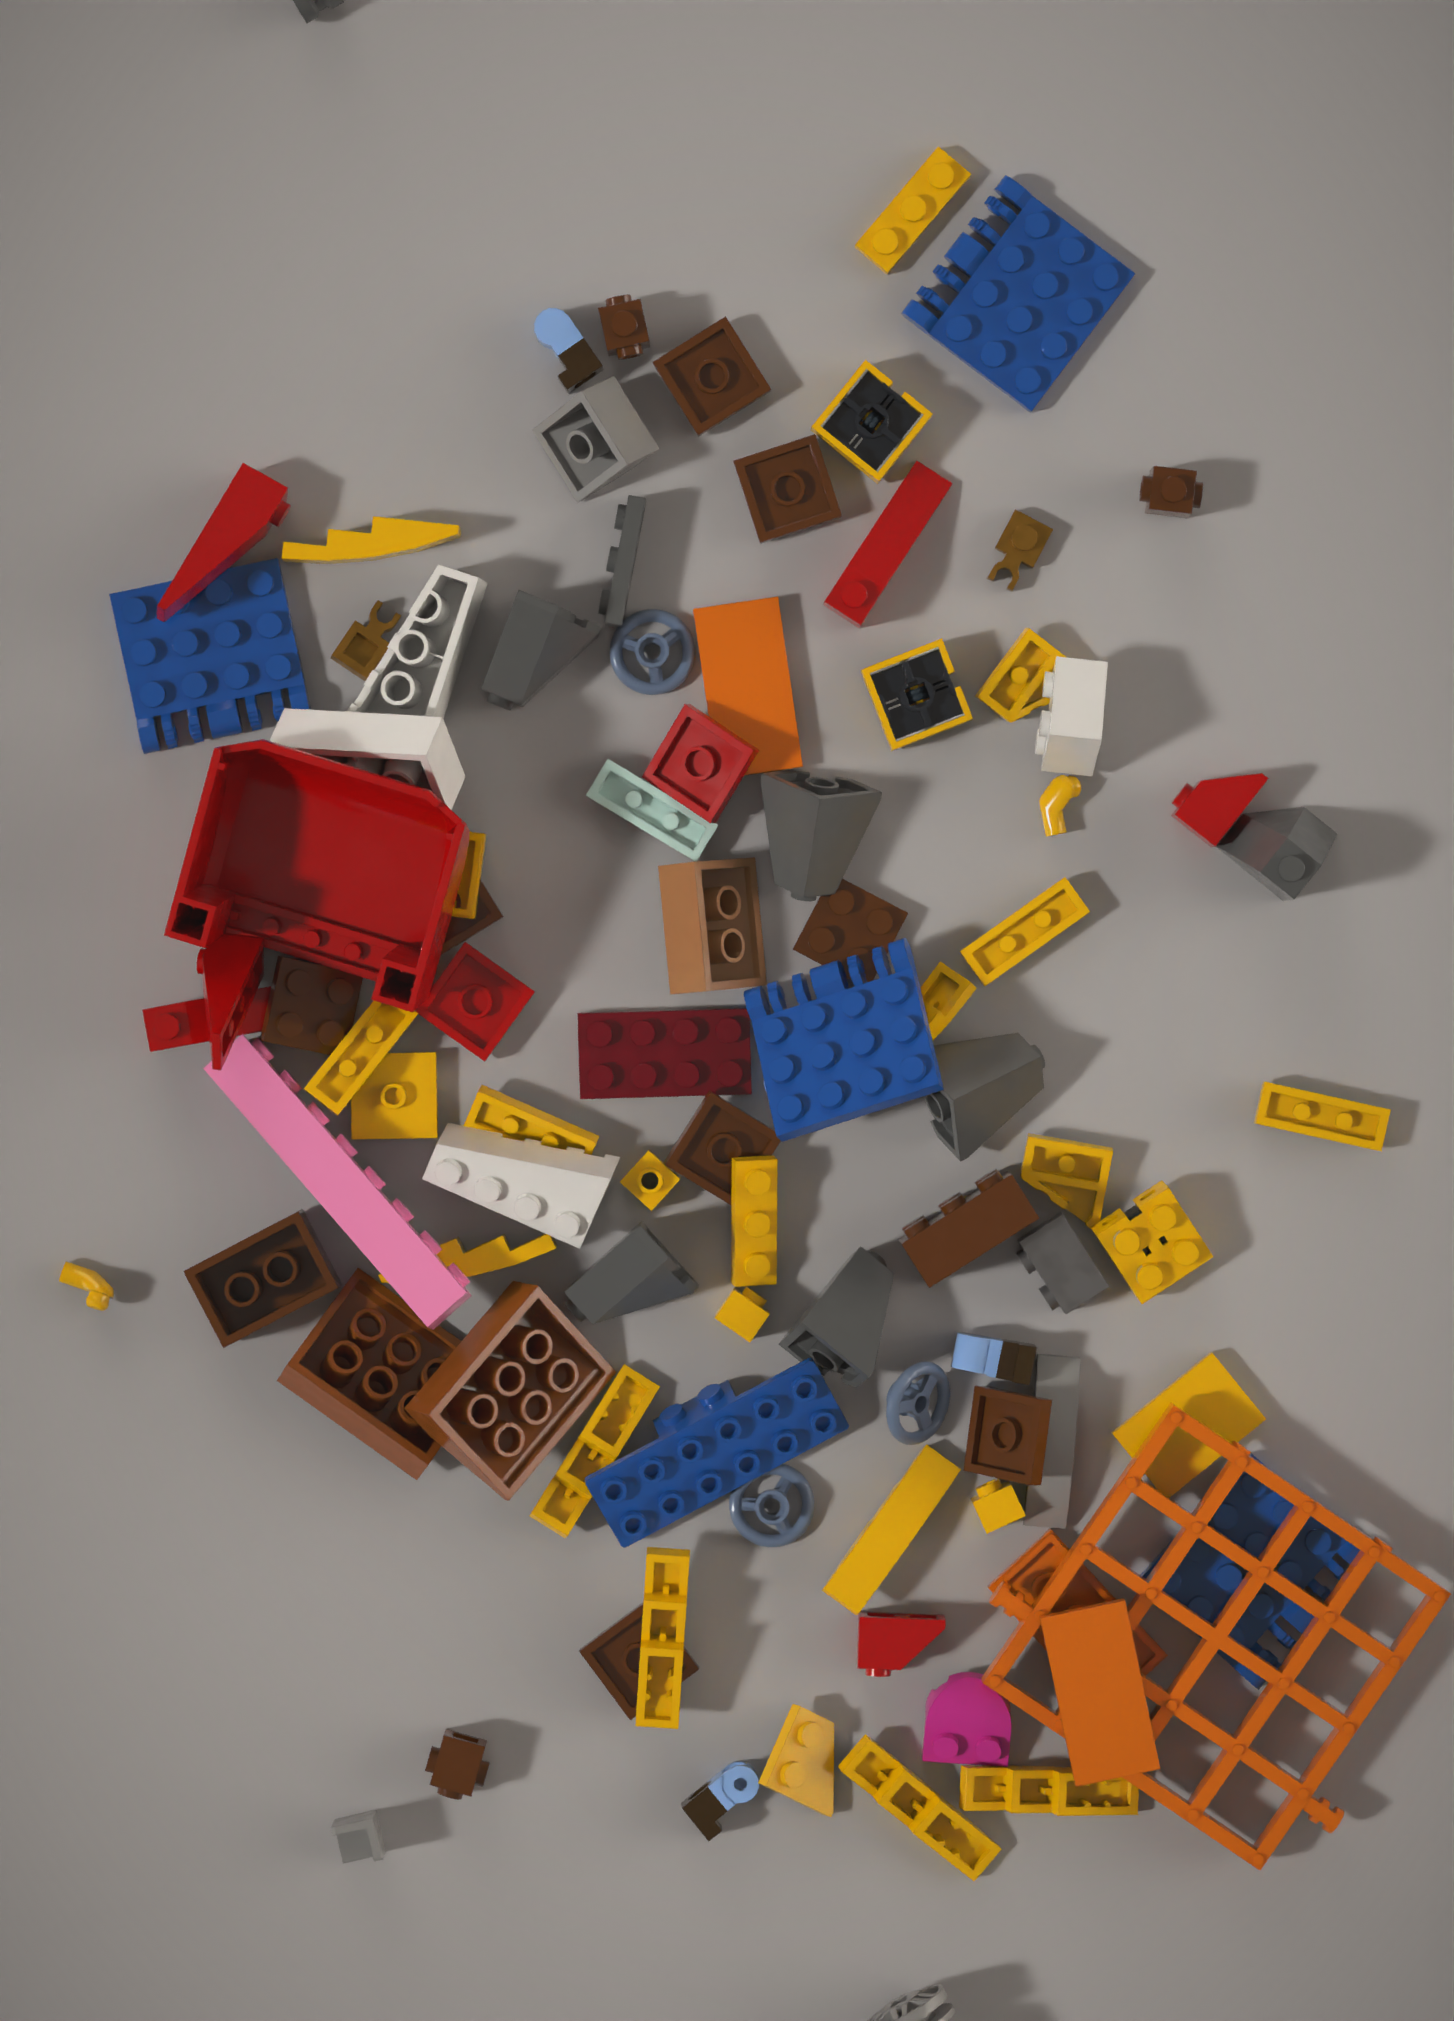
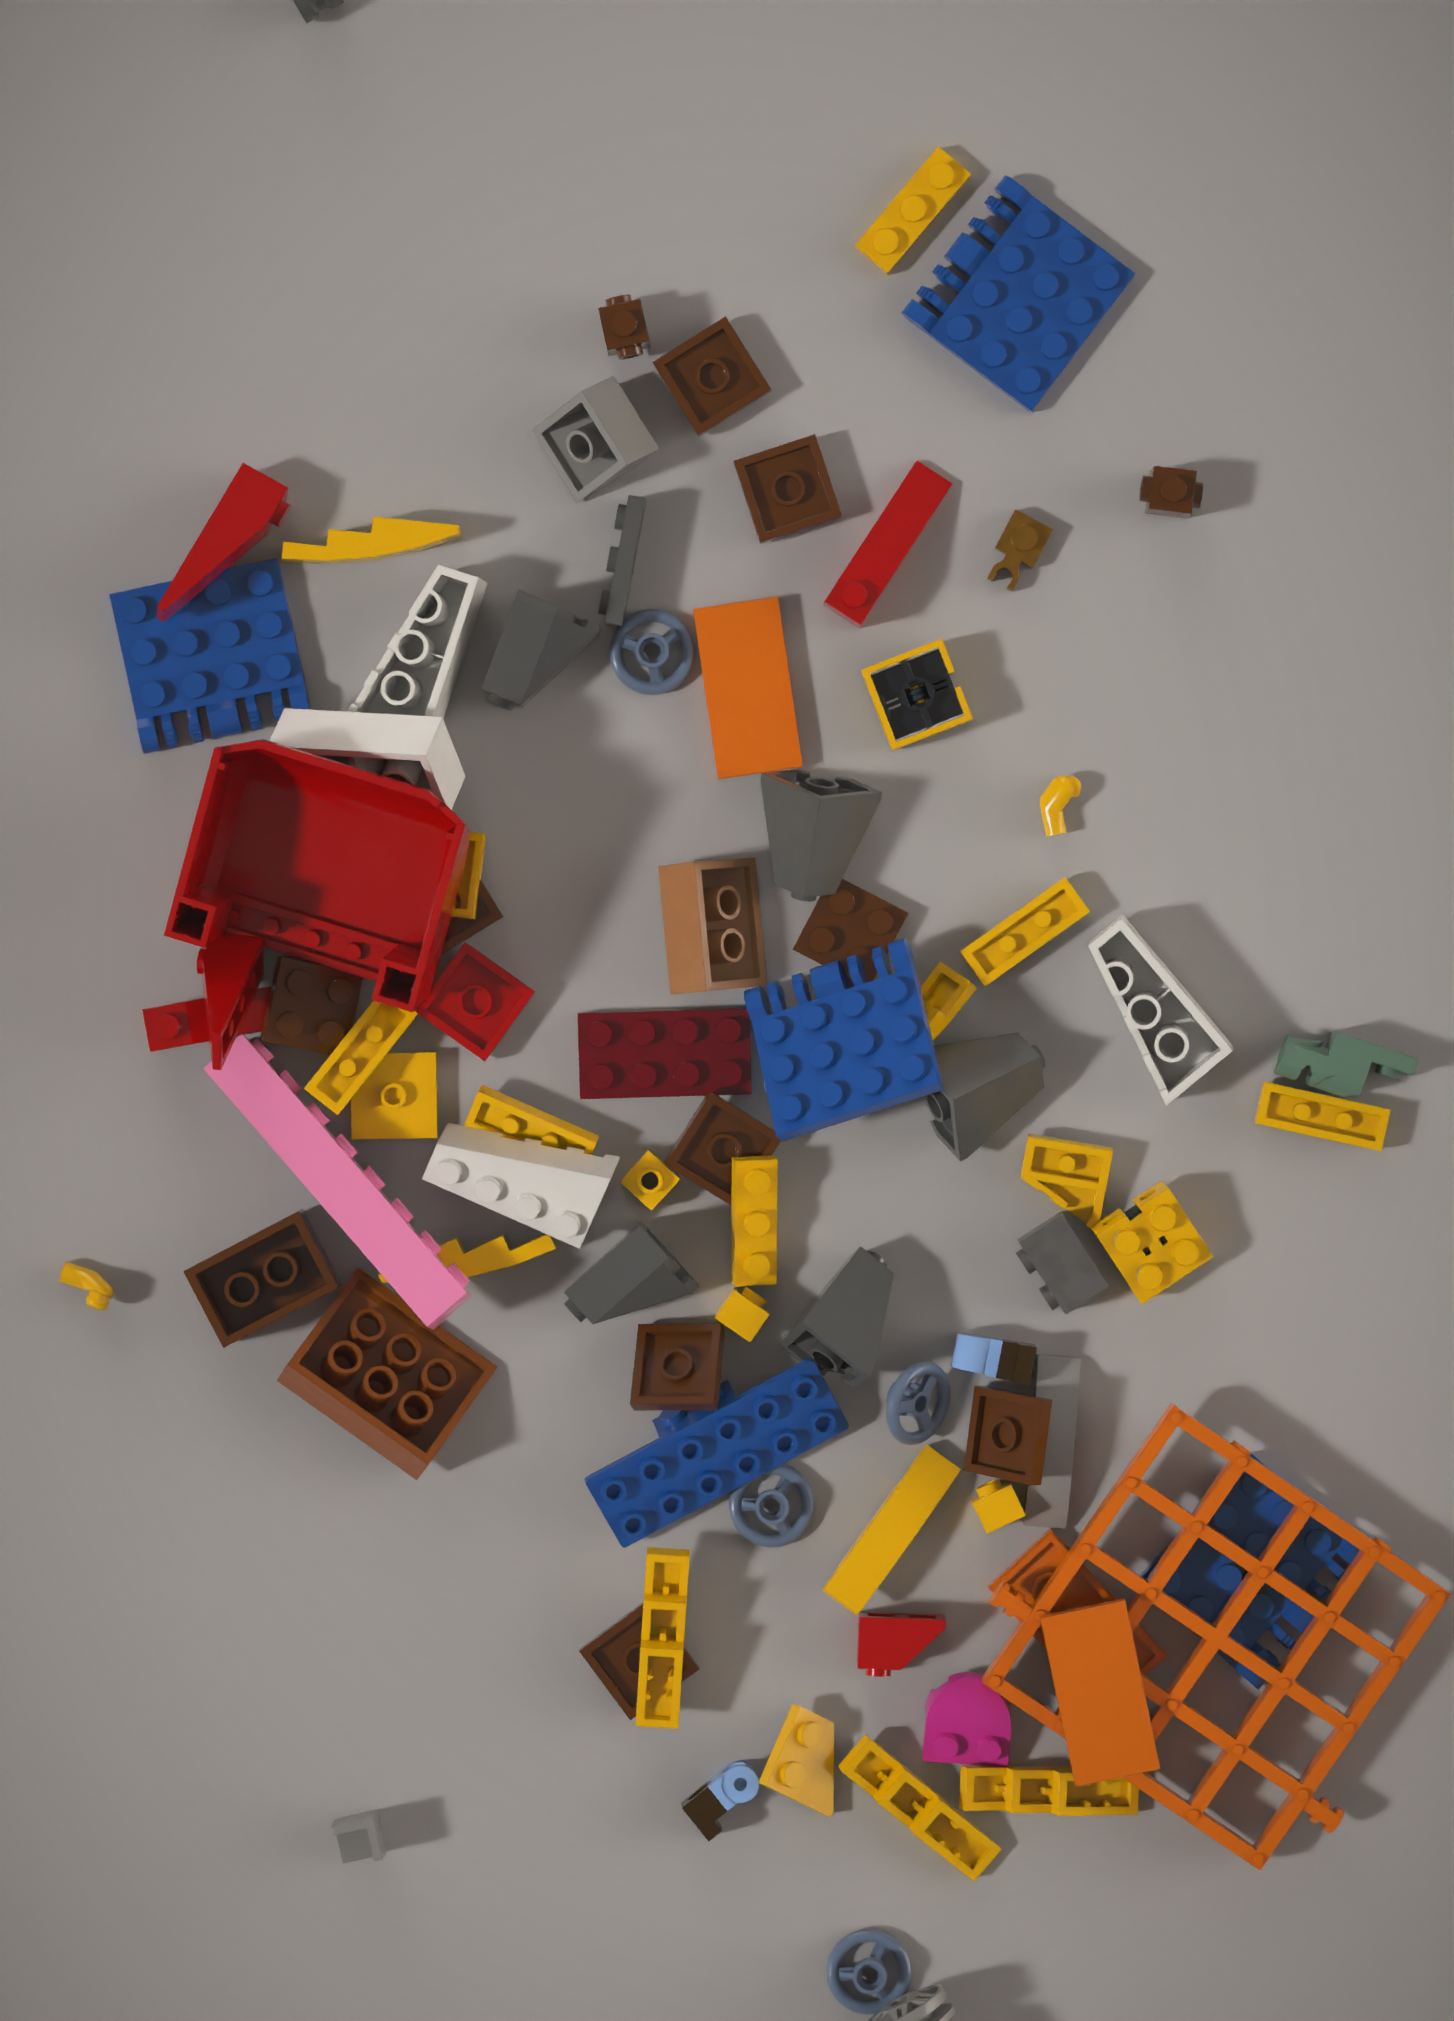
(363, 646): pearl gold plate -> none
(457, 1764): reddish brown brick -> none
(511, 1388): dark orange slope -> none
(558, 332): leg -> none
(594, 1449): yellow slope -> none
(651, 810): light aqua plate -> none
(677, 1367): none -> reddish brown plate
(700, 763): red plate -> none
(871, 399): piece -> none
(877, 1985): none -> sand blue piece
(967, 1226): reddish brown brick -> none
(1018, 679): yellow wing -> none
(1073, 726): white brick -> none
(1164, 1019): none -> white wedge
(1208, 1396): yellow tile -> none
(1215, 804): red slope -> none
(1279, 848): dark grey slope -> none
(1341, 1065): none -> sand green plate

